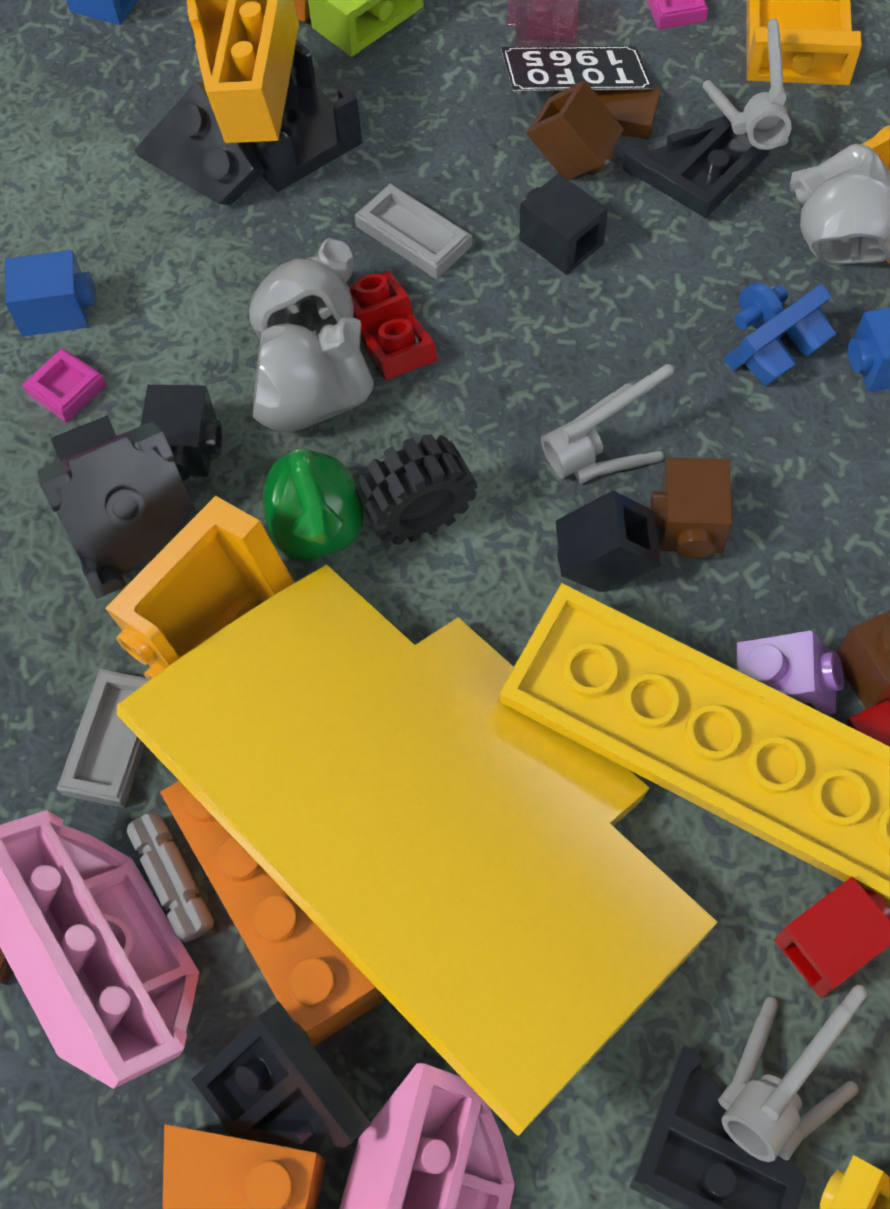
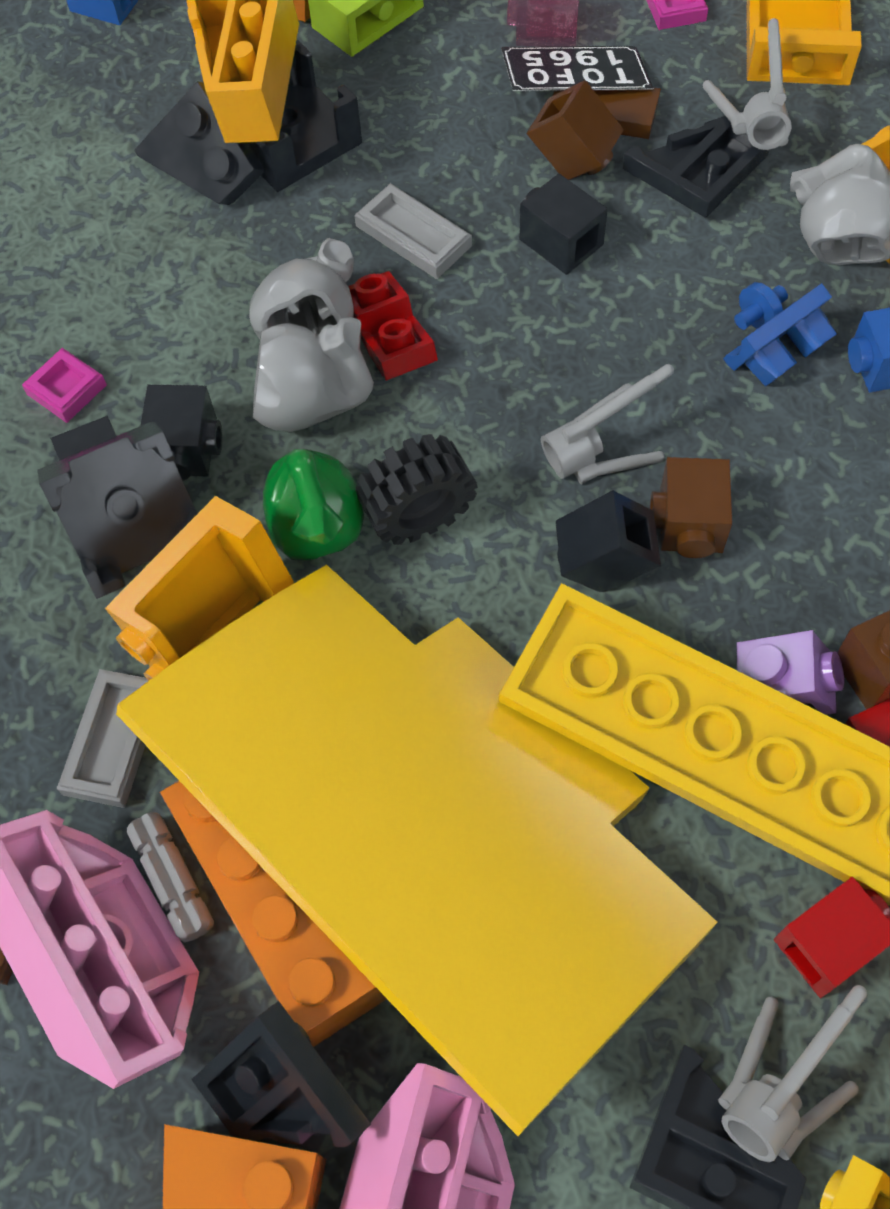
(48, 293): blue brick -> none

